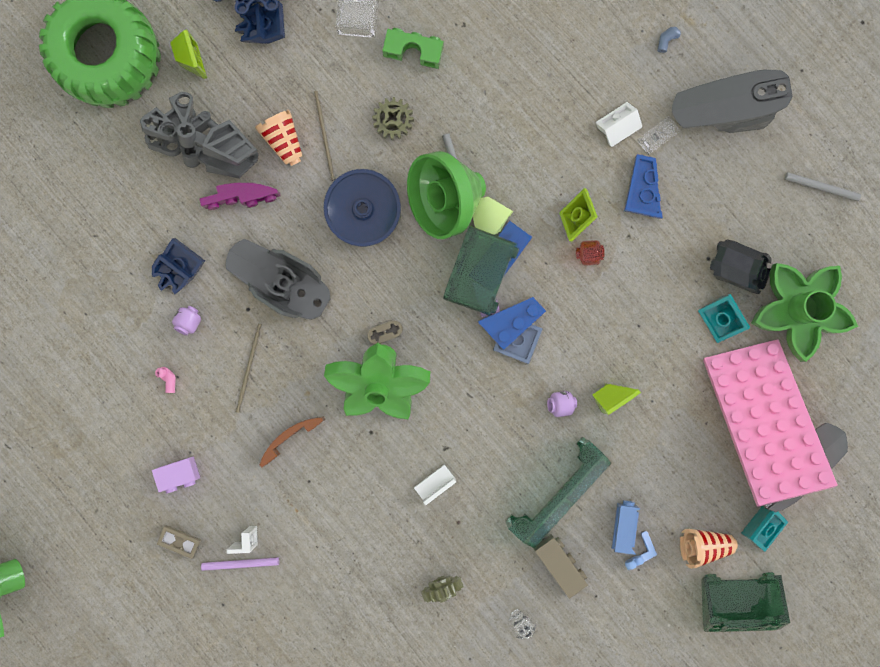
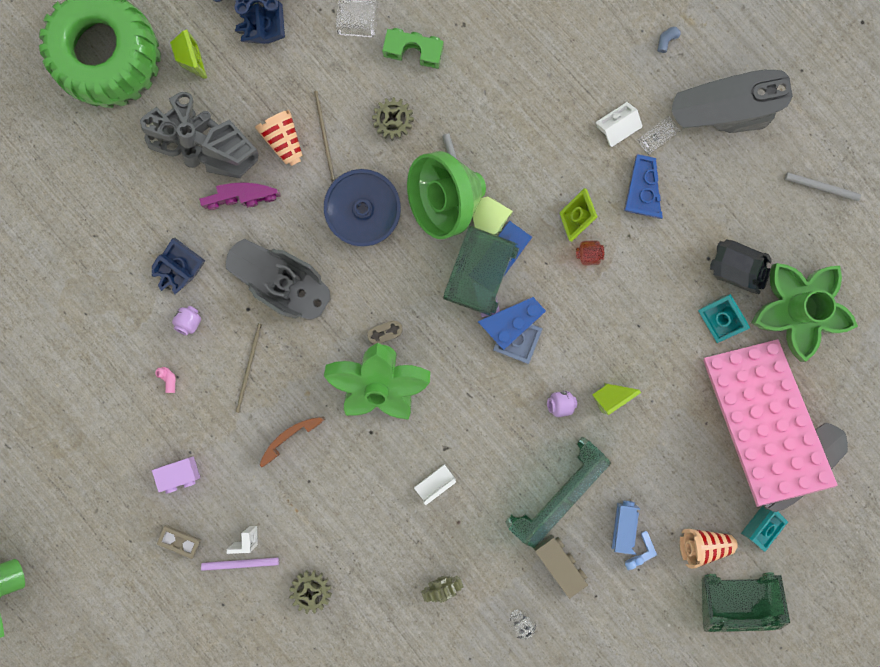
(318, 589): none -> olive gear

